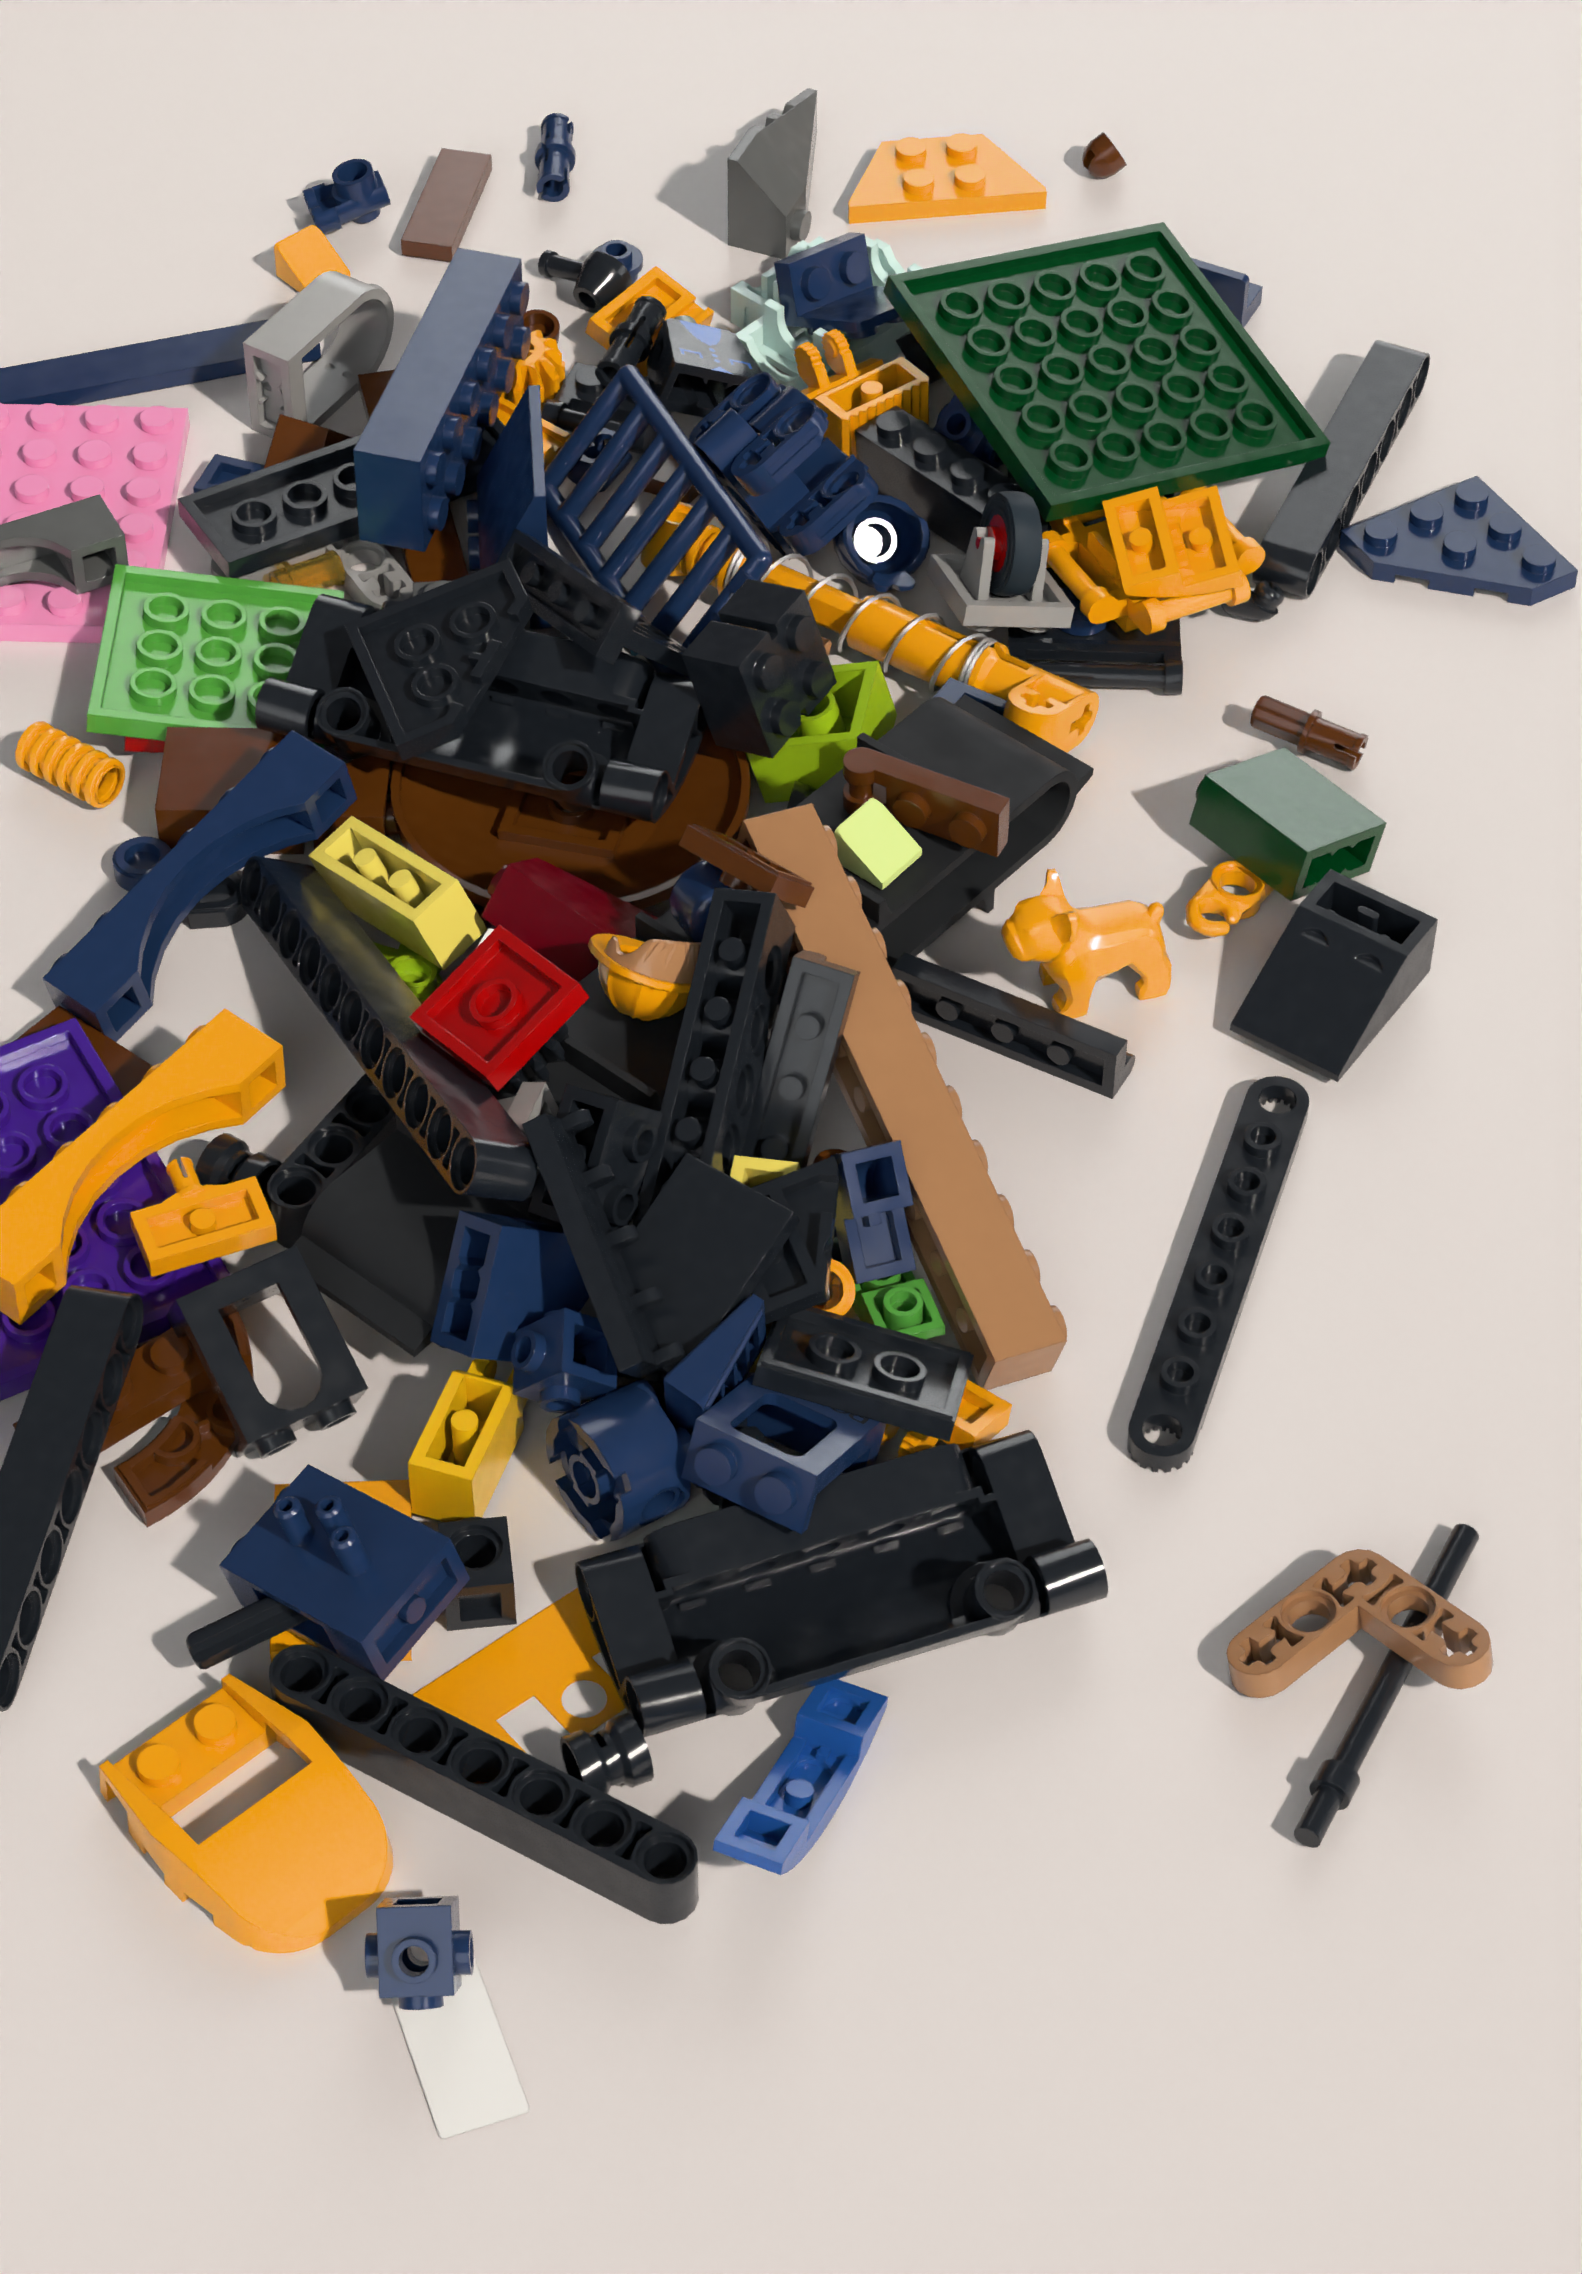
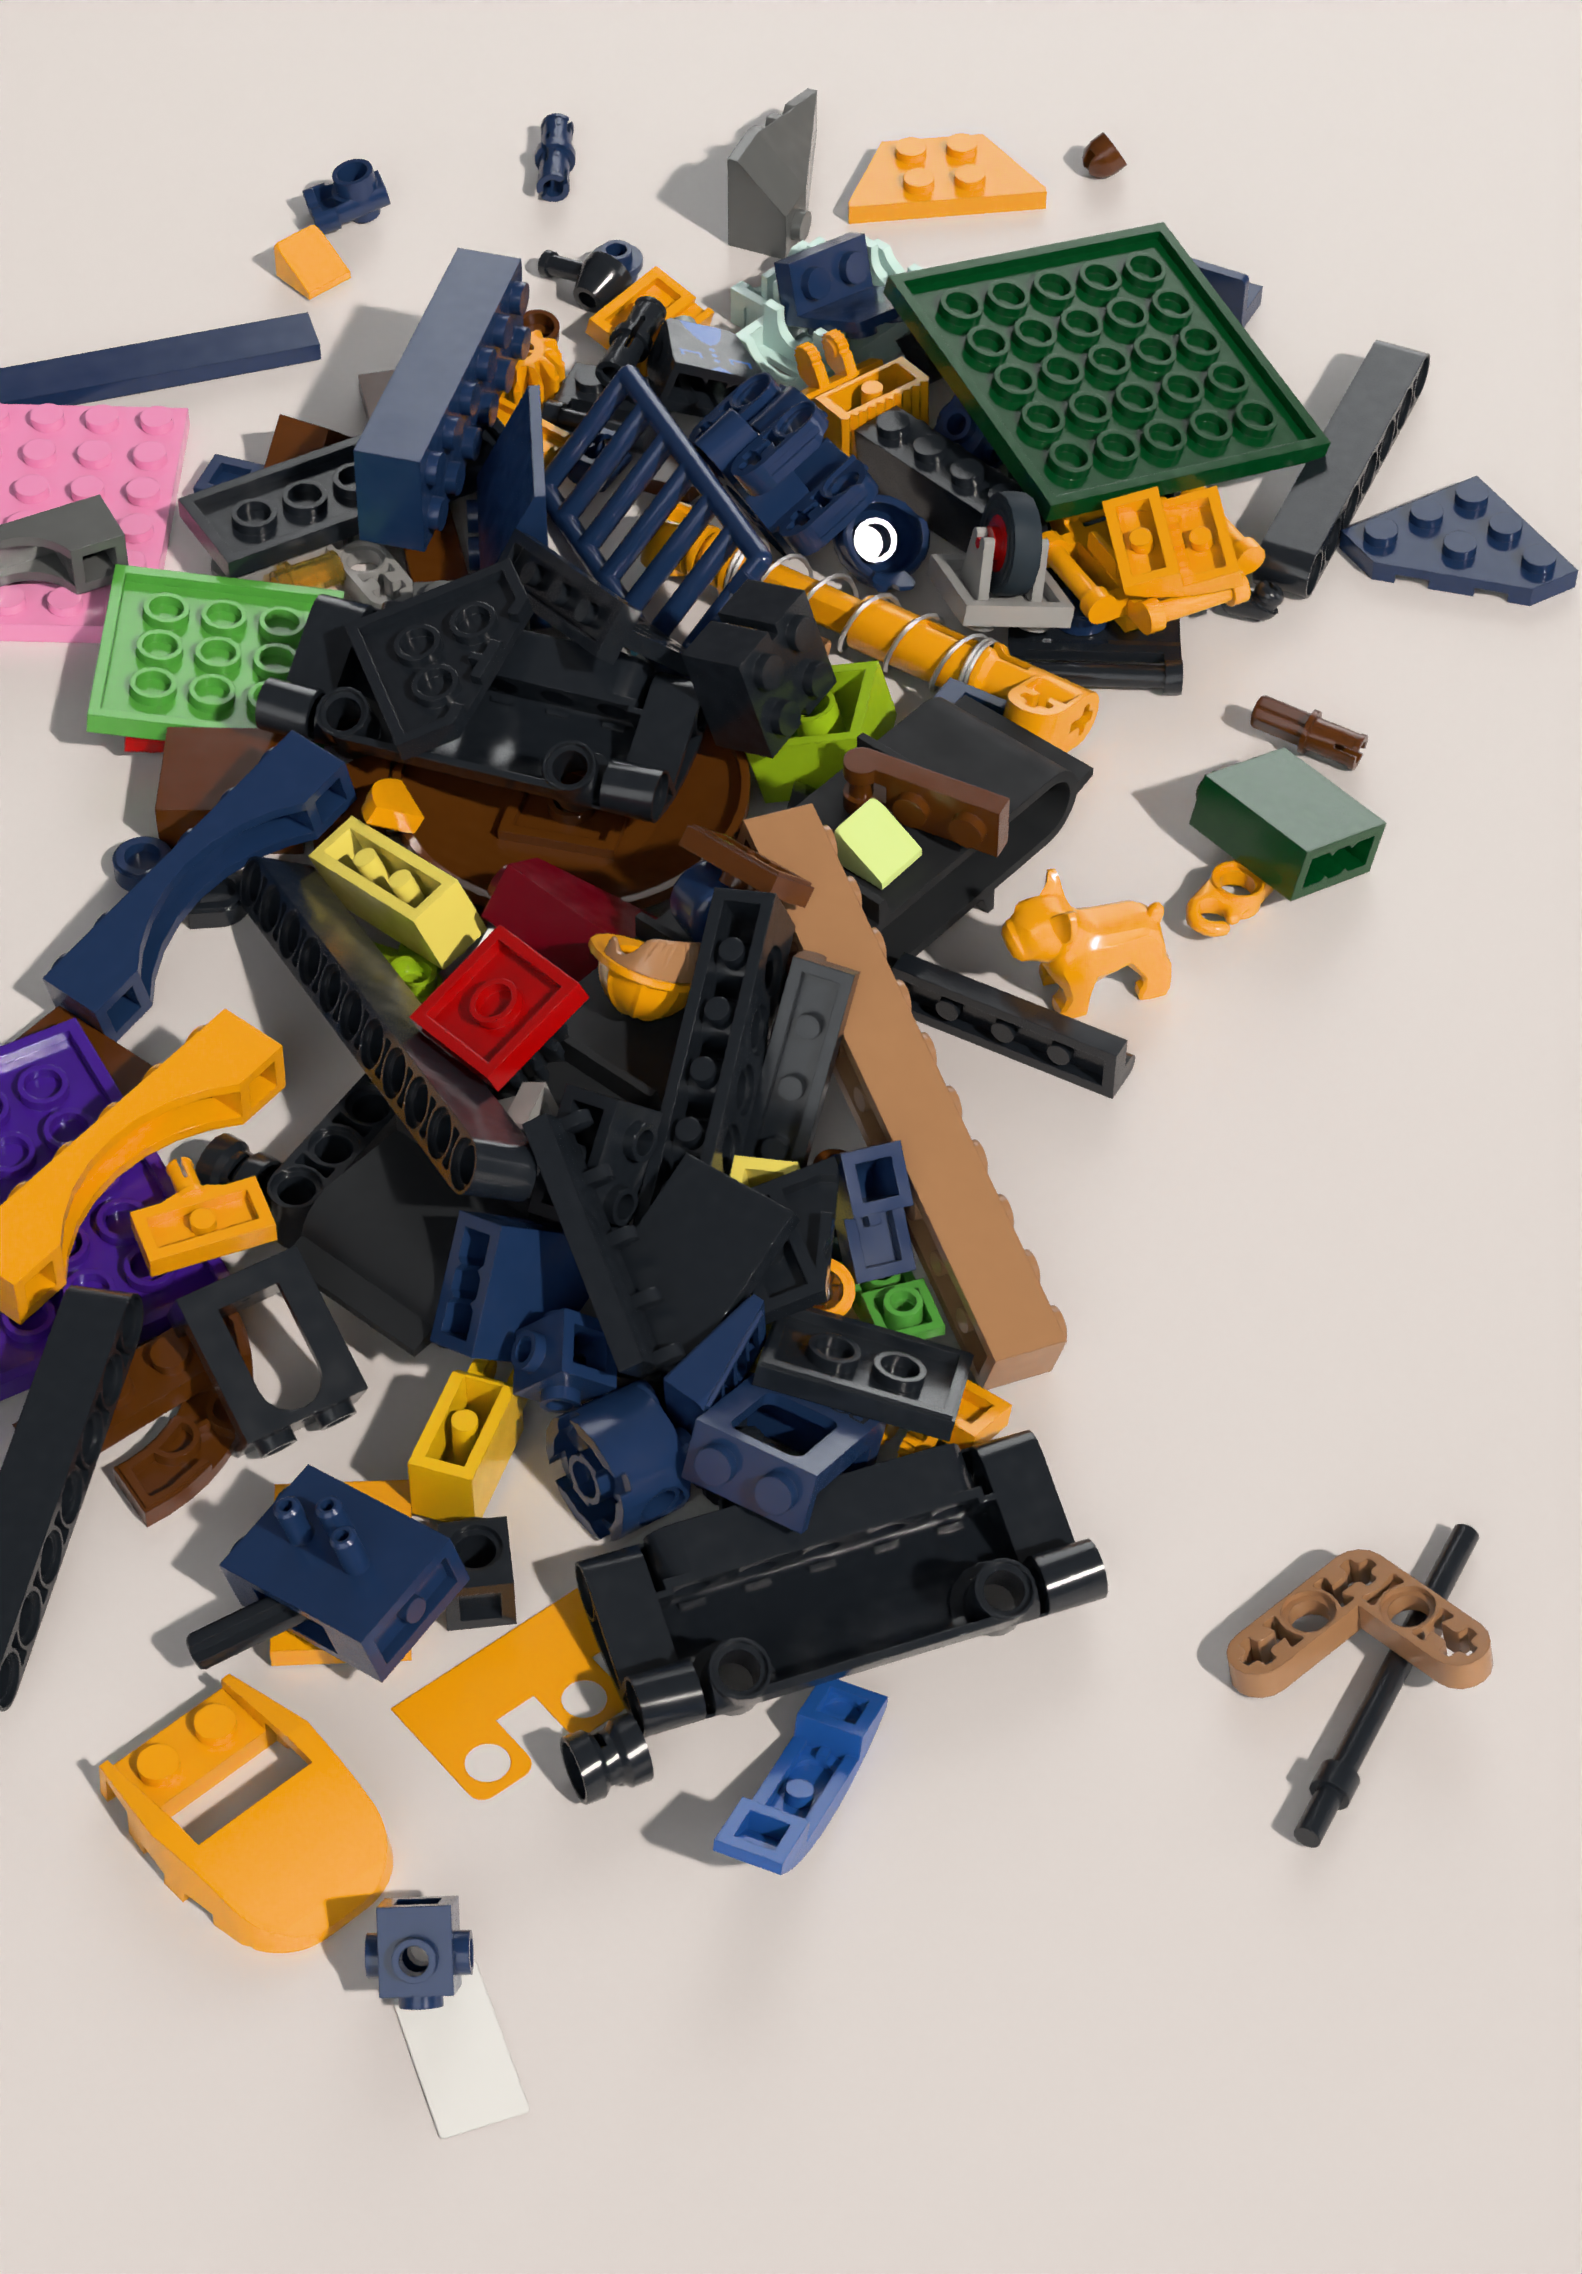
(70, 764): light orange piece -> none
(277, 349): light grey window -> none
(391, 807): none -> light orange tile
(446, 205): tile -> none
(505, 1805): black beam -> none
(1218, 1274): black plate -> none
(1337, 975): black slope -> none

